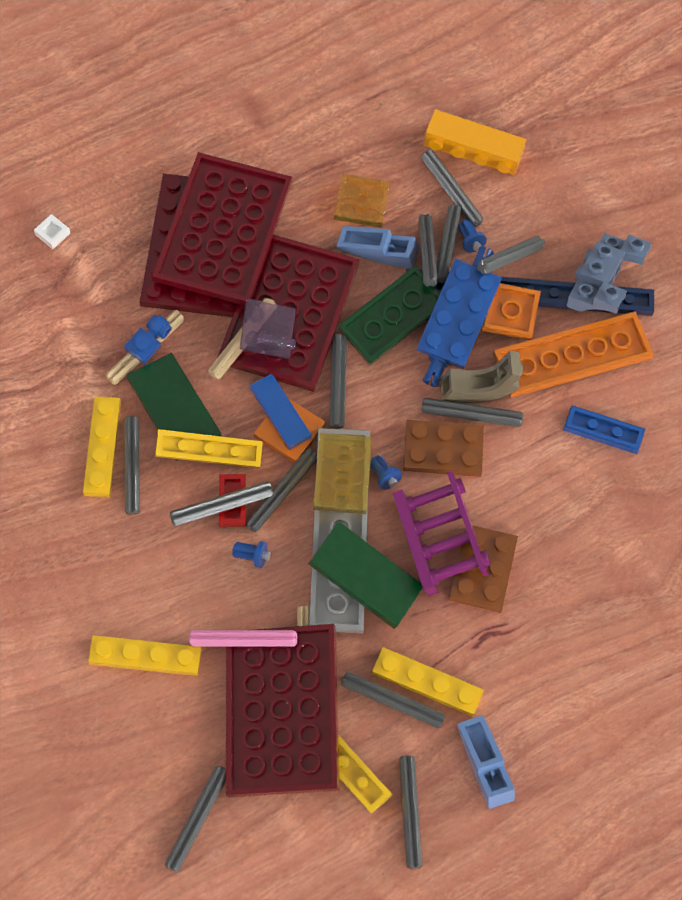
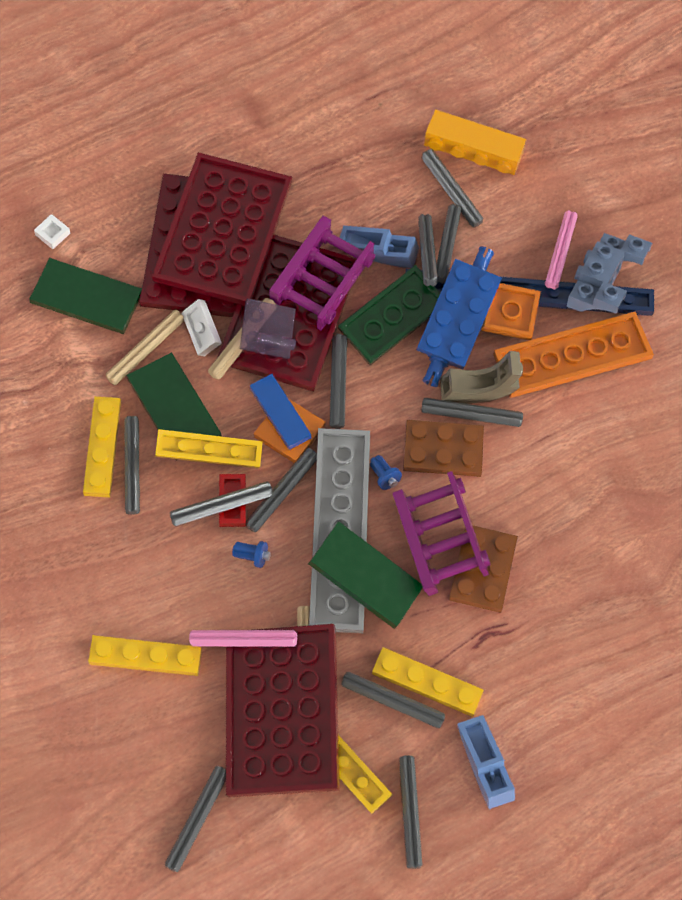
(86, 295): none -> dark green tile
(145, 344): blue plate -> none
(201, 327): none -> white plate
(310, 252): none -> magenta fence
(342, 473): clear yellow plate -> none
(362, 200): clear yellow plate -> none
(472, 238): blue piece -> none
(510, 255): dark grey axle -> none
(561, 250): none -> bright pink axle
(604, 429): blue tile -> none

